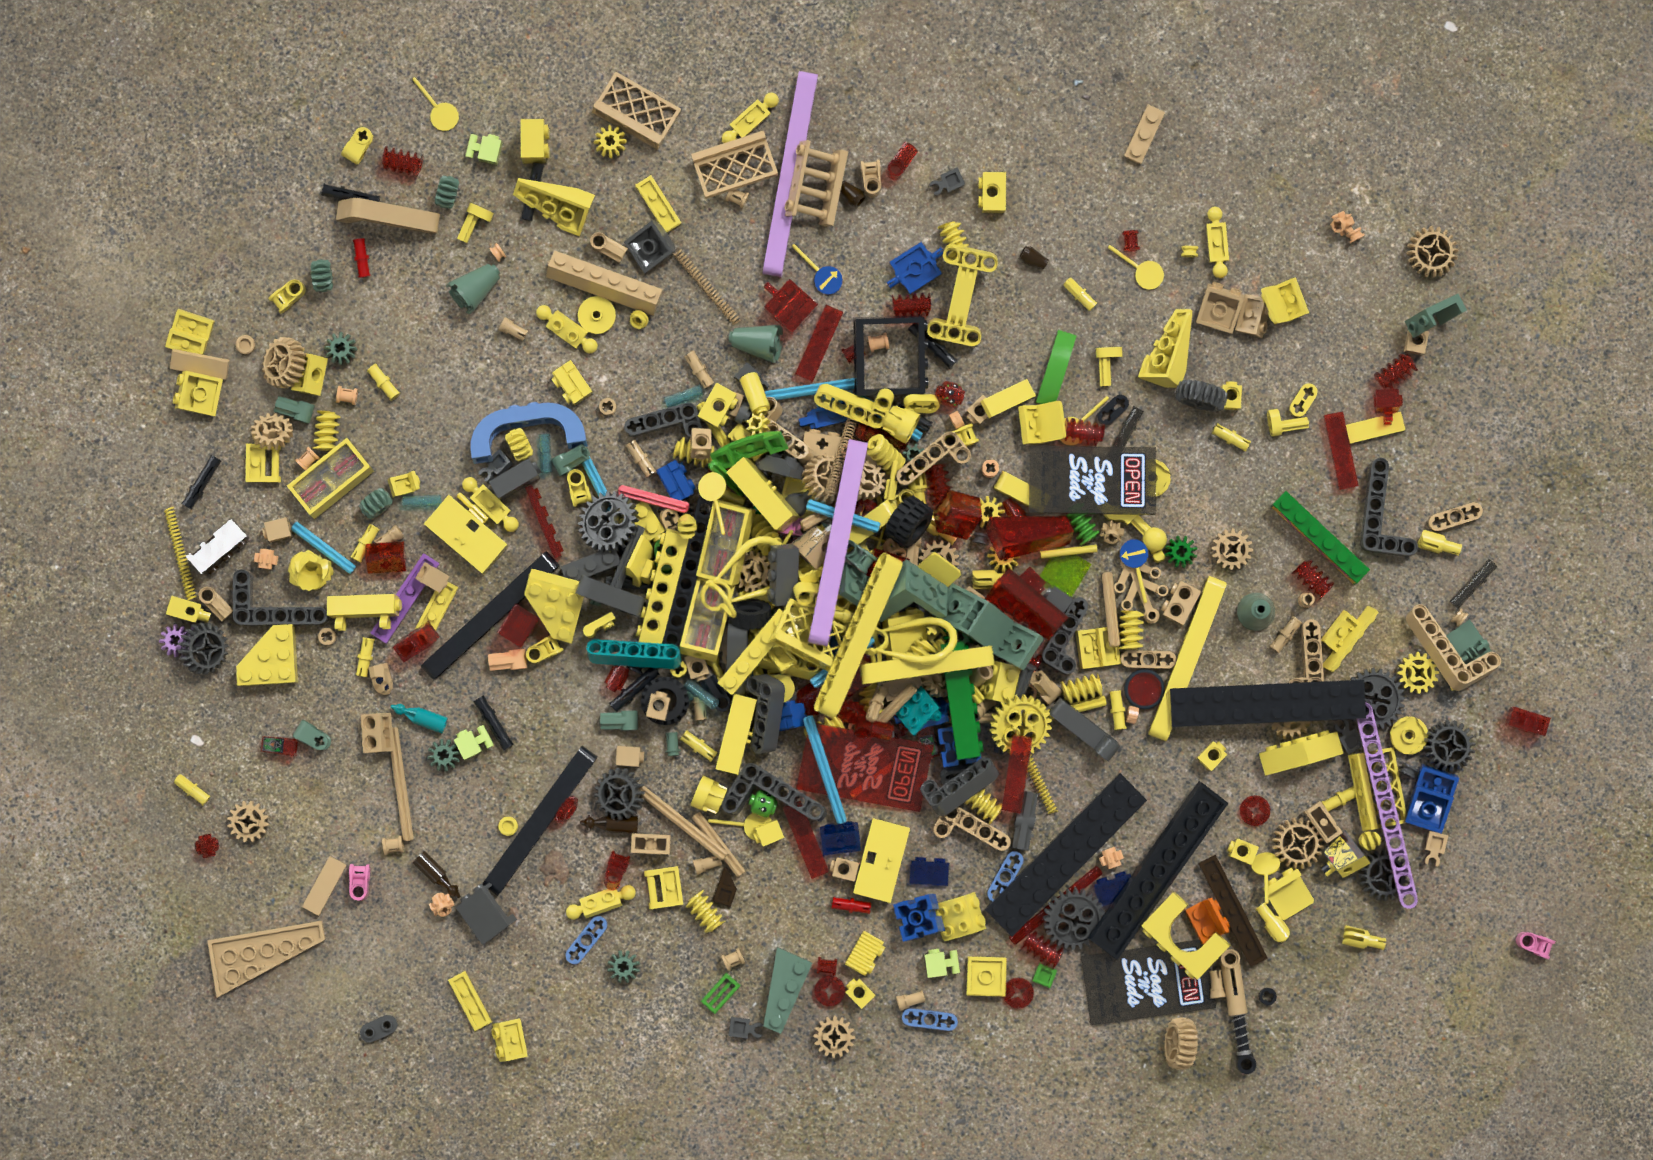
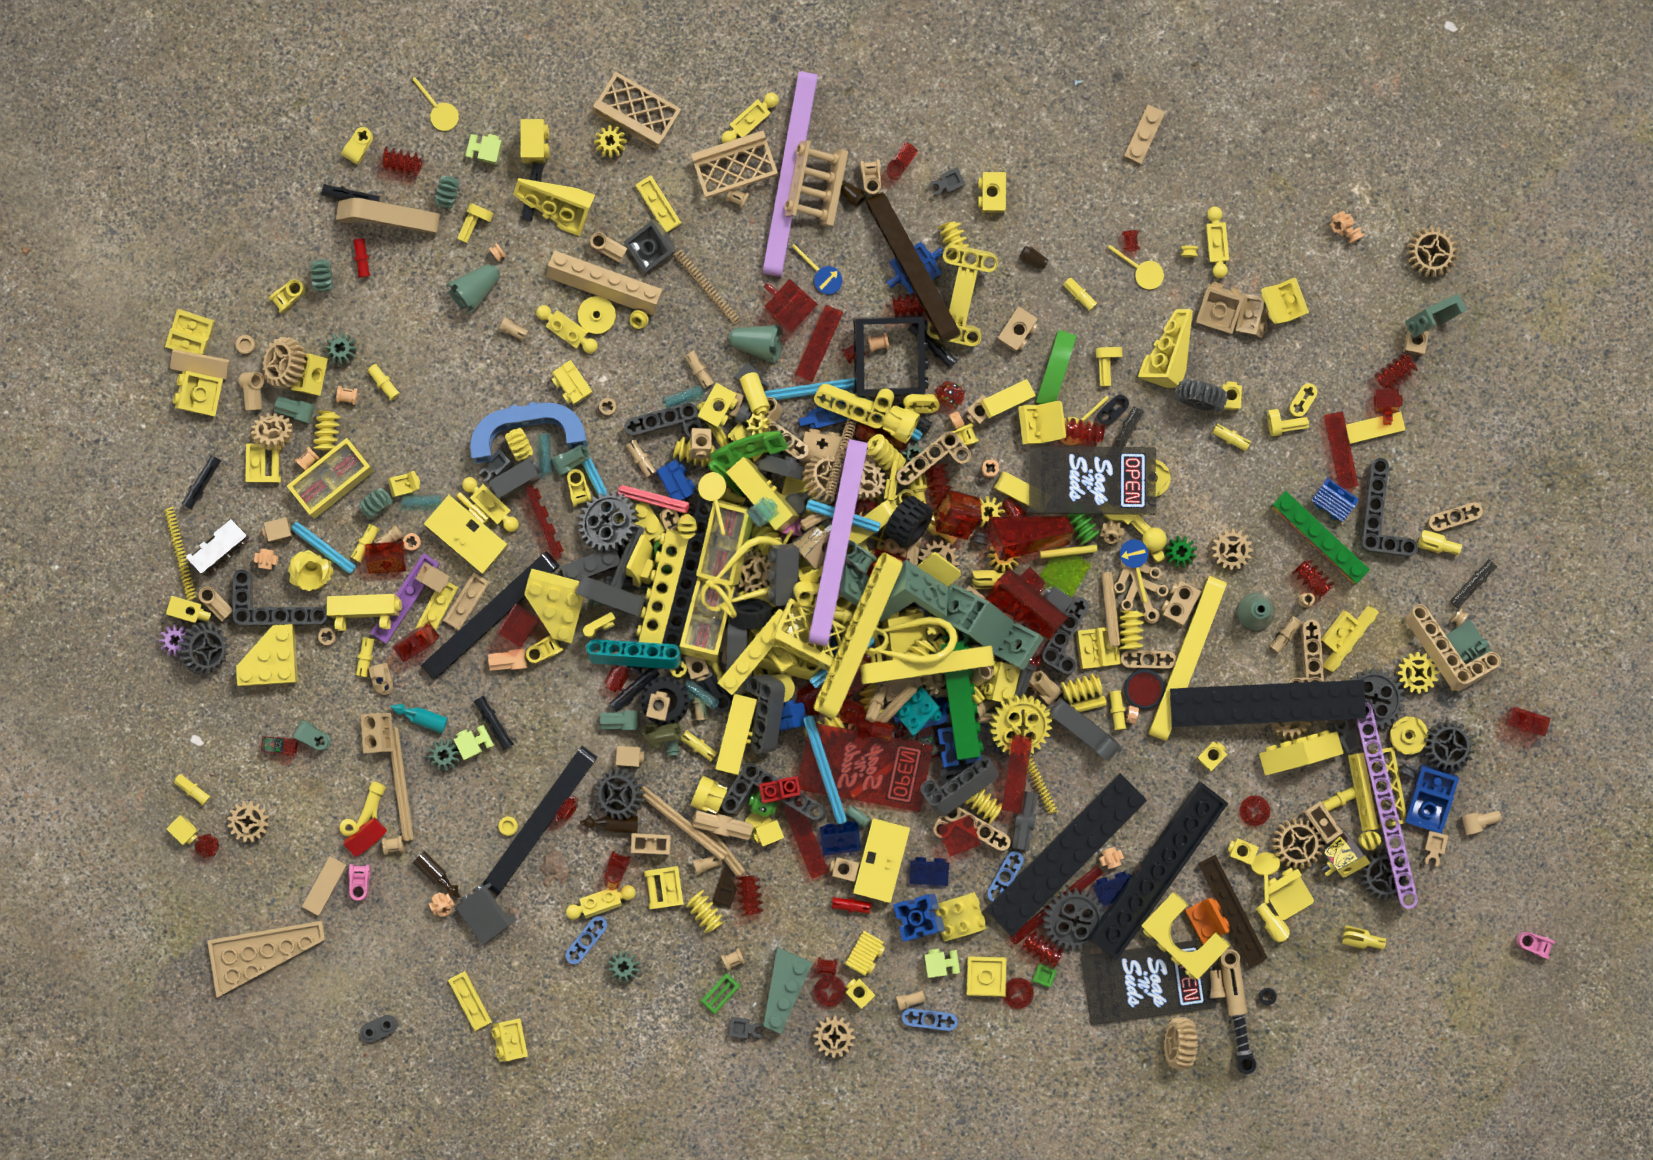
(183, 830): none -> light yellow brick
(252, 389): none -> tan piece
(366, 836): none -> red slope
(369, 809): none -> light yellow plant
(416, 539): none -> light nougat bush
(466, 601): none -> tan tile
(658, 735): none -> olive piece
(722, 825): none -> tan piece
(750, 895): none -> clear red piece
(763, 511): none -> clear light blue brick
(779, 790): none -> red slope
(857, 816): none -> sand green pin
(912, 267): none -> dark brown beam
(959, 836): none -> clear red piece
(1019, 318): none -> tan brick
(1334, 500): none -> blue brick
(1476, 822): none -> tan pin

